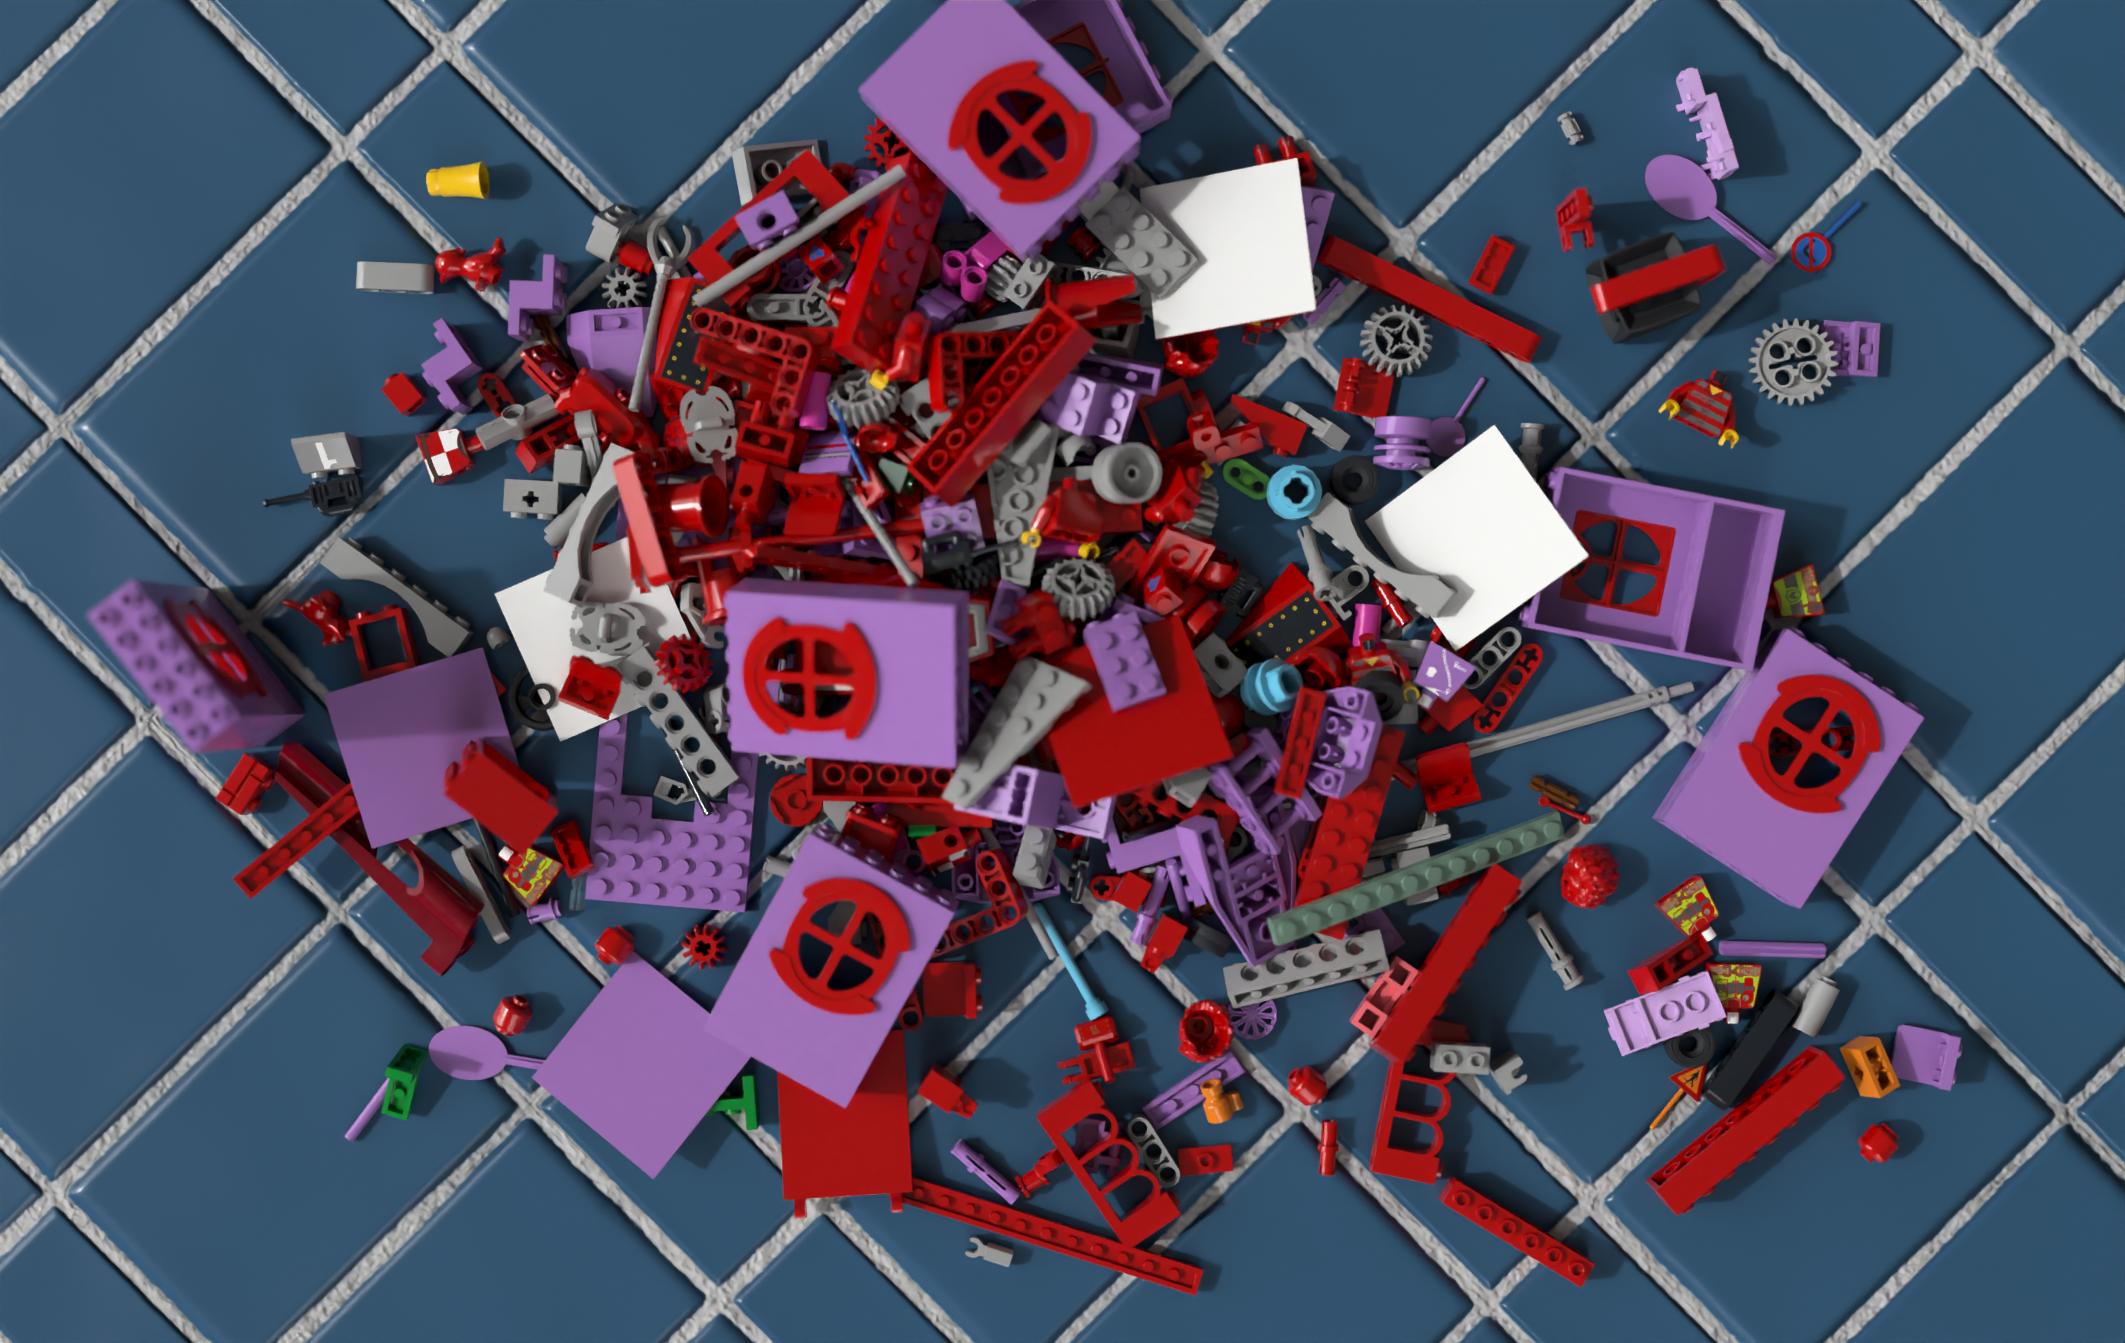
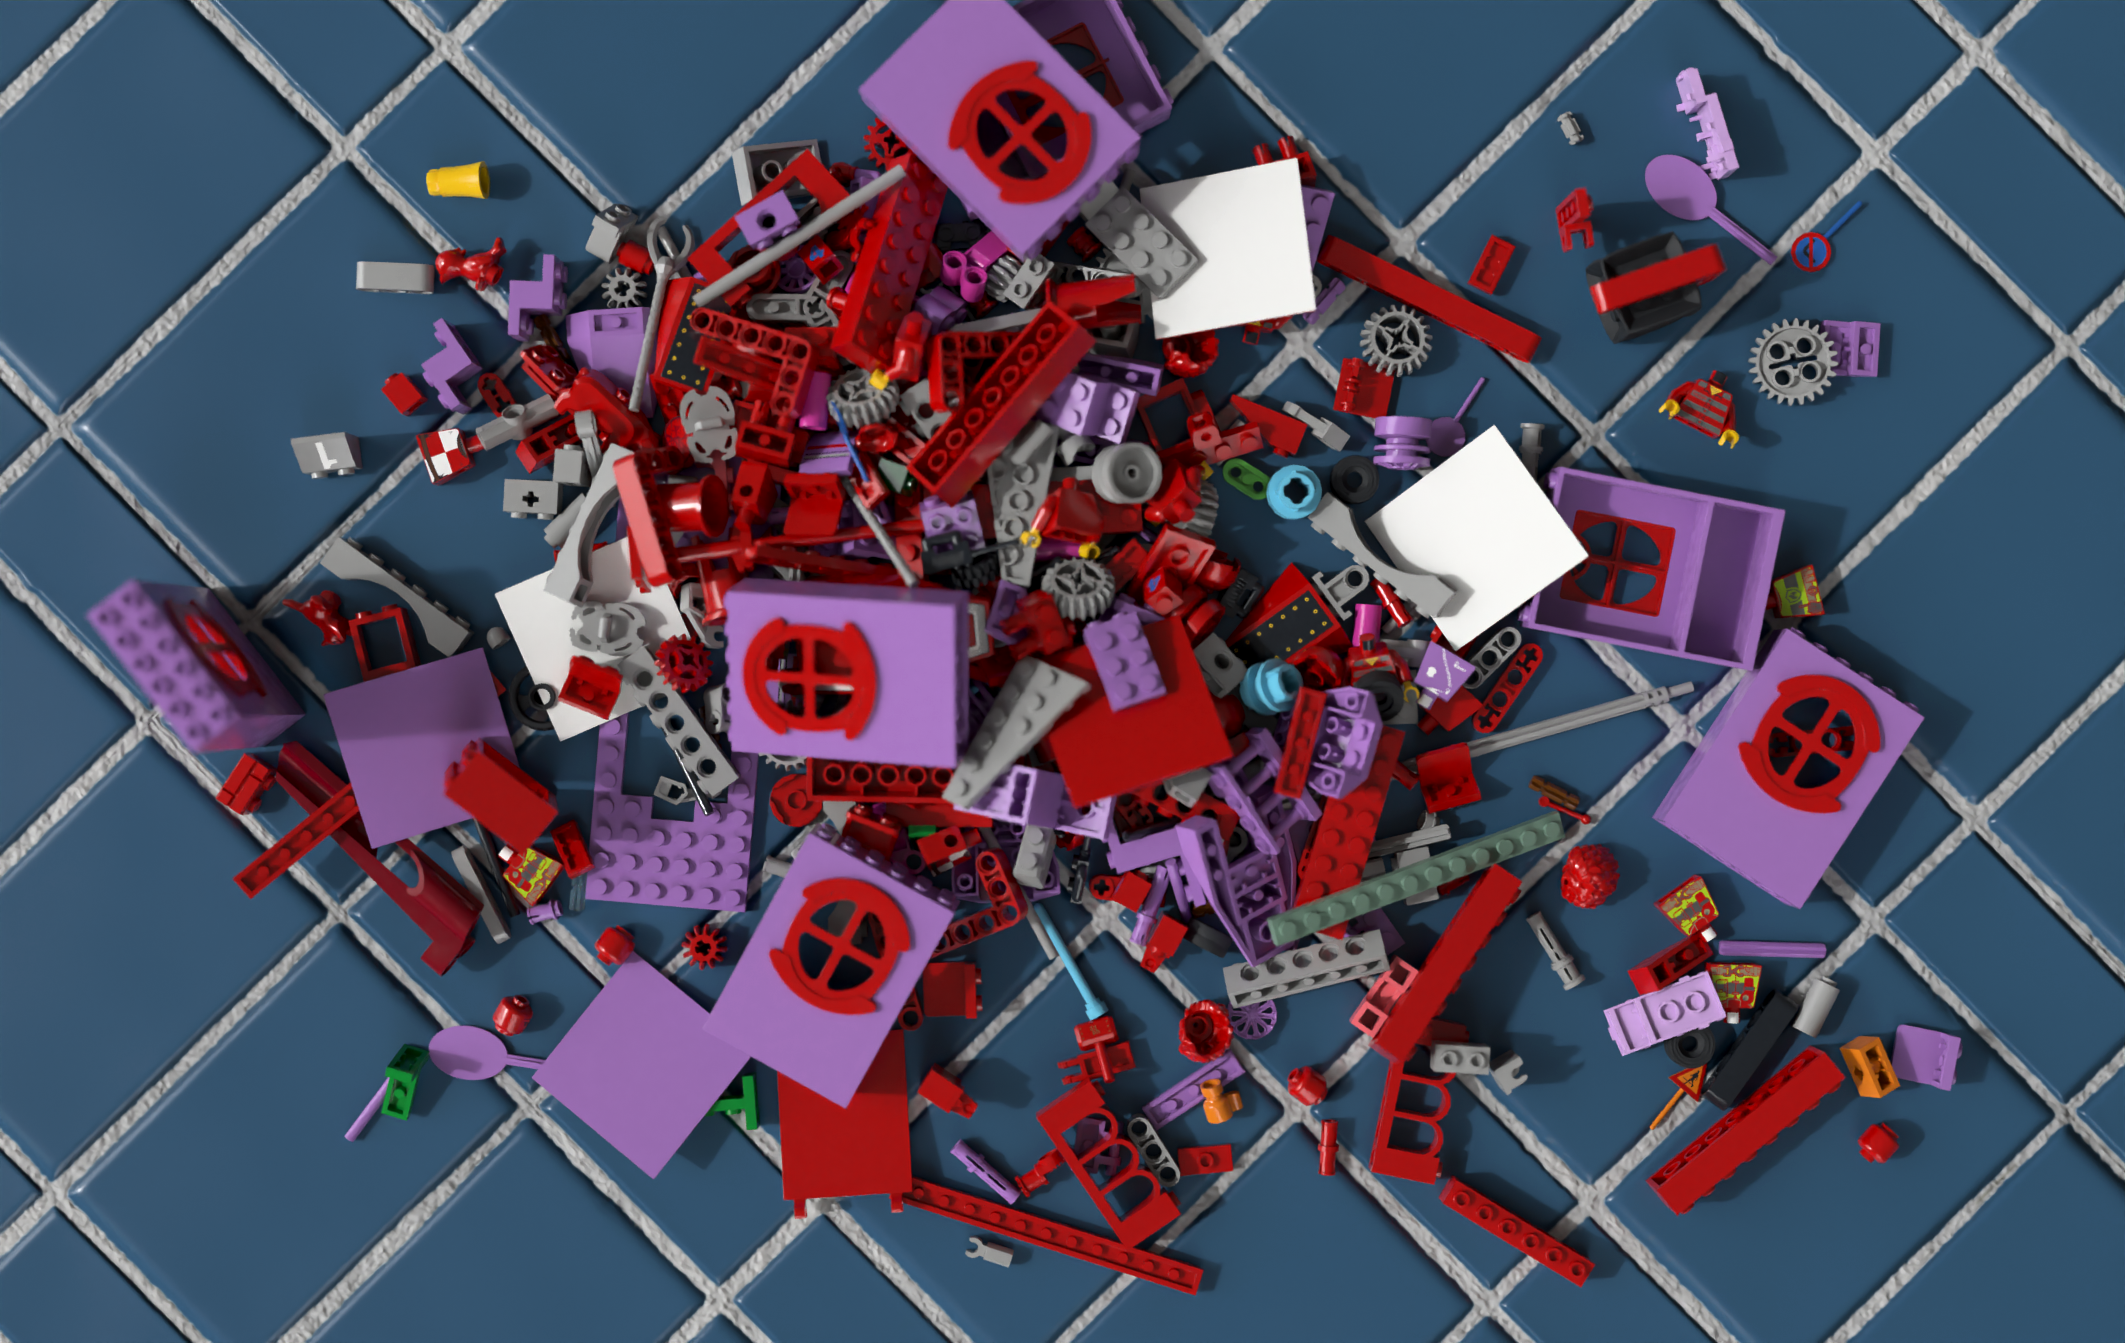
(323, 492): black piece -> none
(1319, 572): light grey pin -> none

